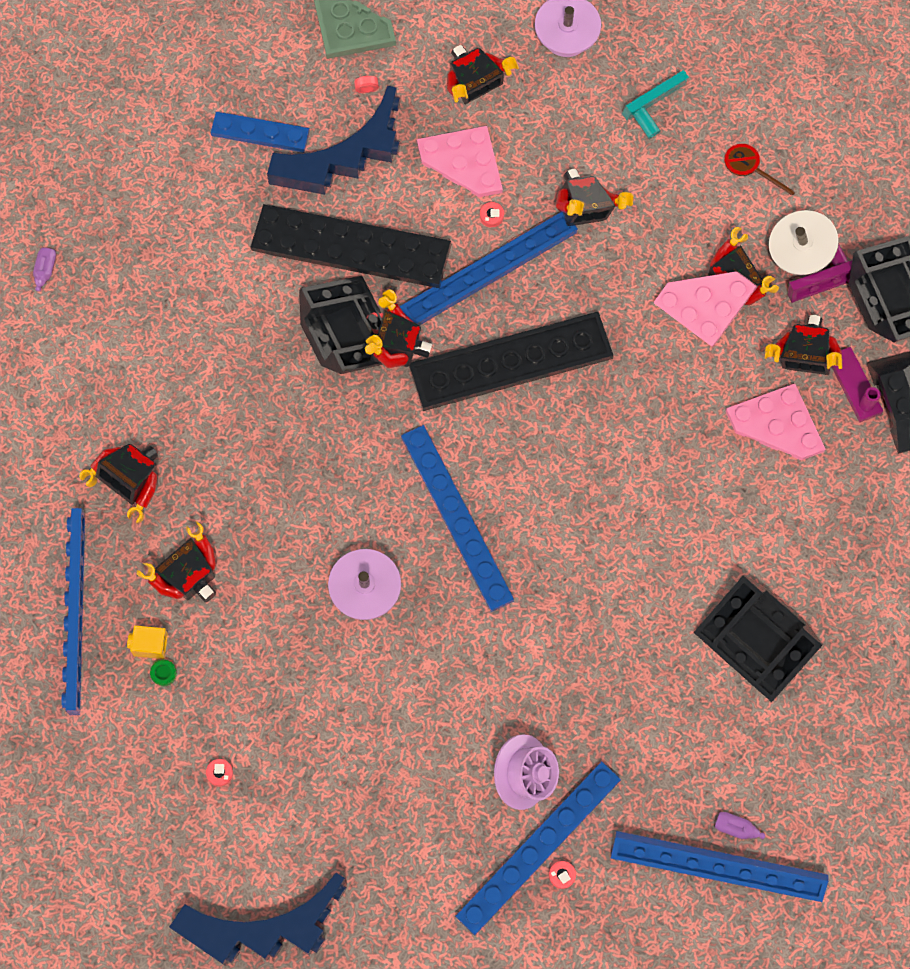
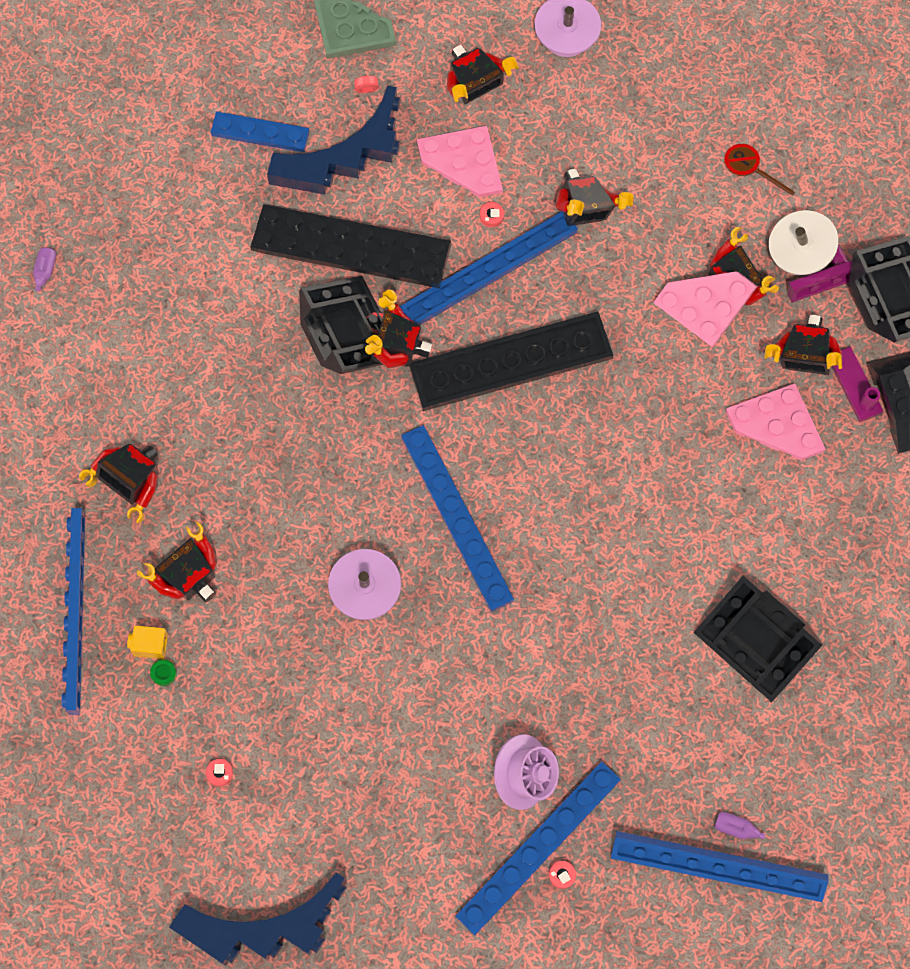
(638, 107): teal piece -> none

